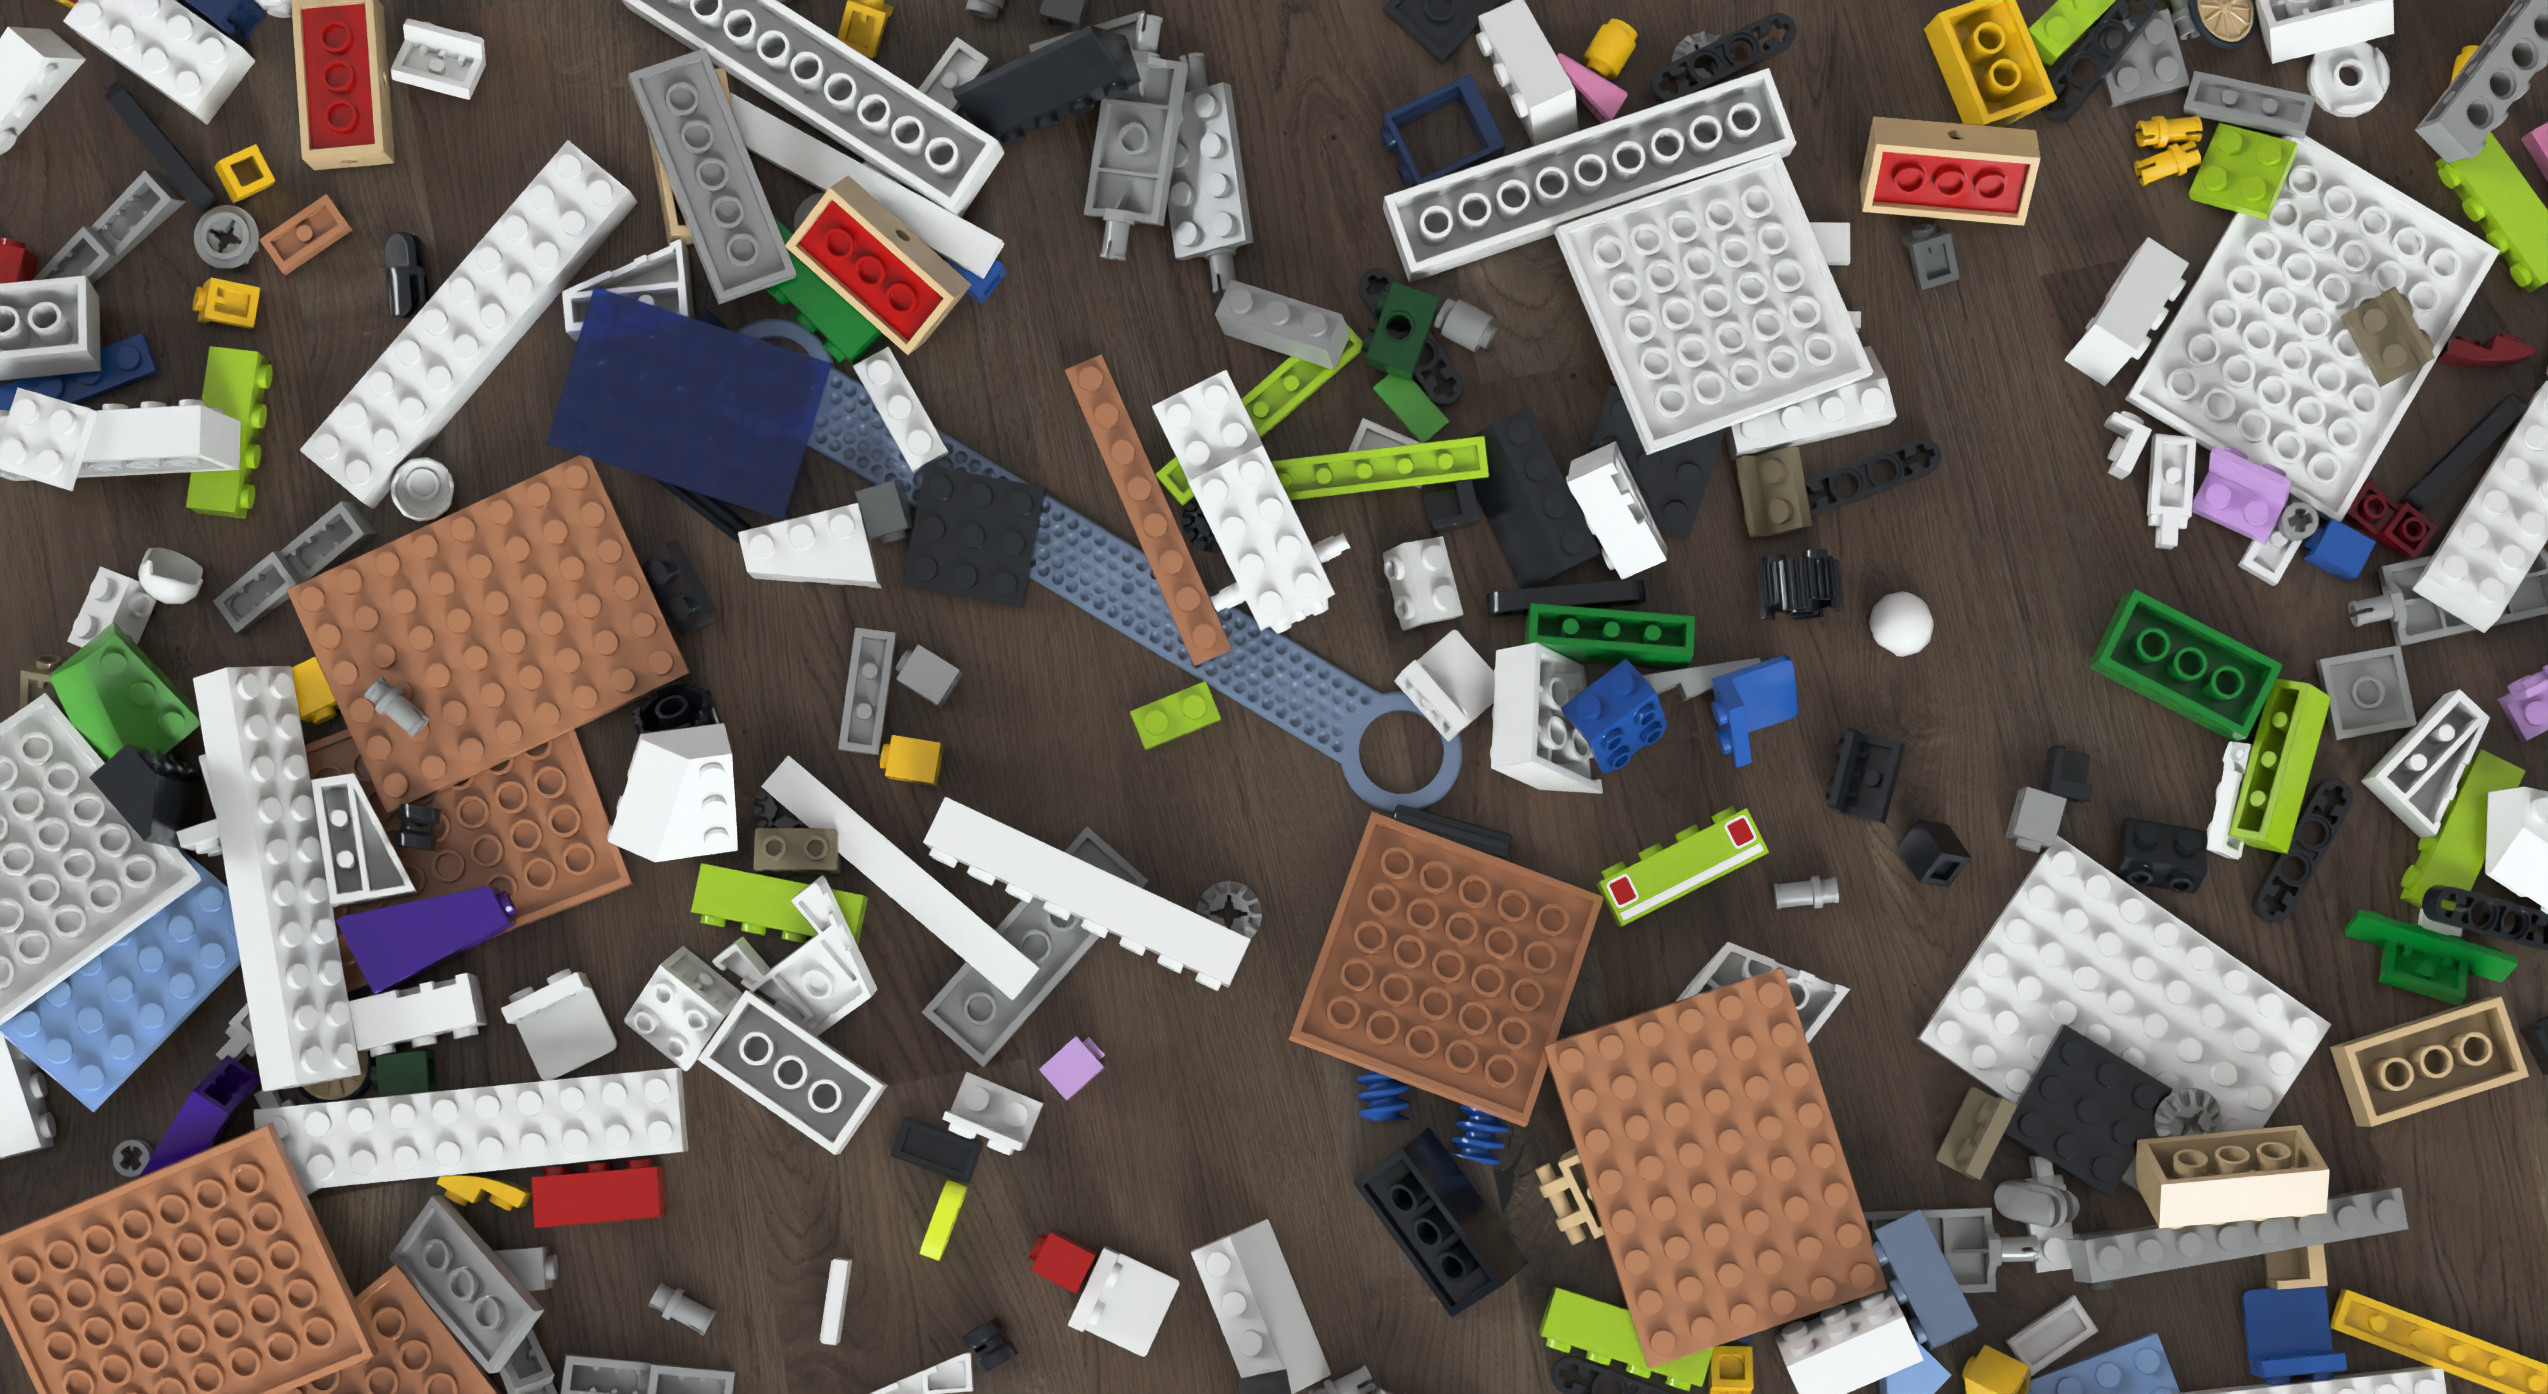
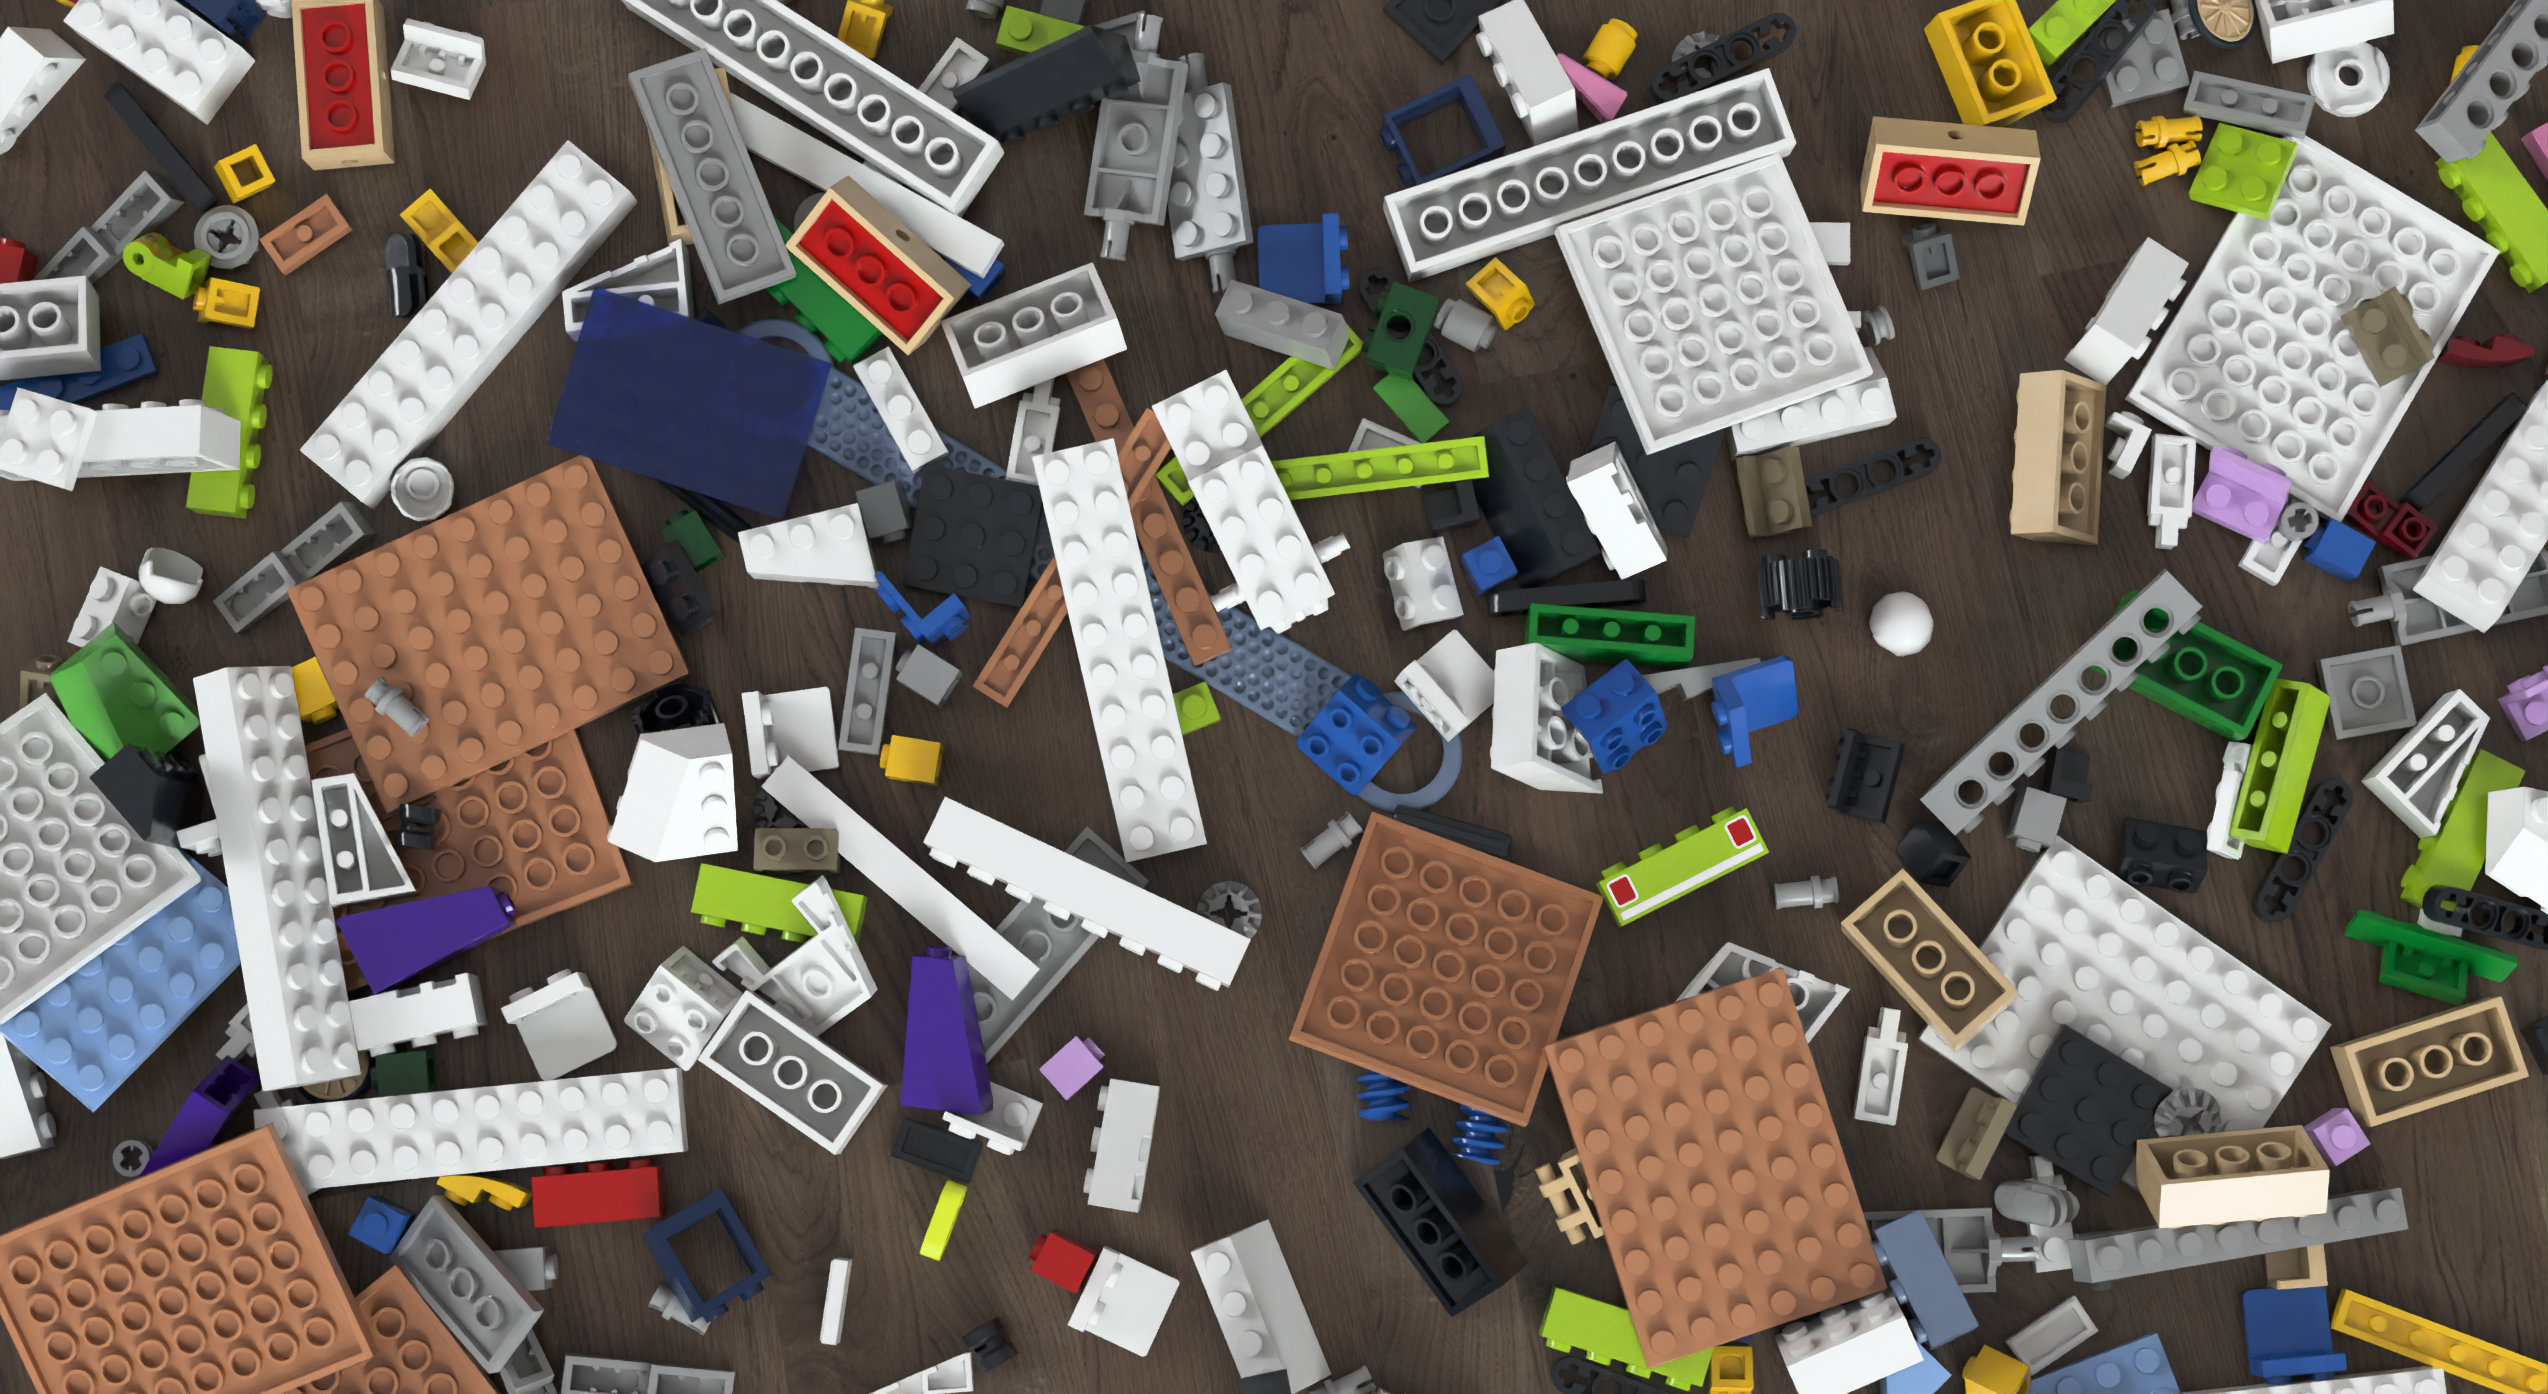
(166, 265): none -> lime leg
(381, 1224): none -> blue brick
(439, 230): none -> yellow slope
(657, 1242): none -> dark blue window
(694, 539): none -> dark green brick
(790, 725): none -> white bracket
(943, 622): none -> blue bracket
(943, 1038): none -> dark purple slope
(1028, 31): none -> lime plate
(1033, 432): none -> white hinge
(1034, 335): none -> white brick
(1046, 603): none -> nougat plate
(1119, 650): none -> white brick
(1122, 1145): none -> white wedge
(1304, 260): none -> blue bracket
(1332, 840): none -> light grey pin
(1356, 734): none -> blue bracket
(1488, 566): none -> blue brick
(1501, 293): none -> yellow bracket
(1878, 324): none -> light grey bush
(1881, 1070): none -> white hinge
(1929, 960): none -> tan brick
(2058, 458): none -> tan slope
(2162, 593): none -> light grey brick
(2336, 1136): none -> lavender brick

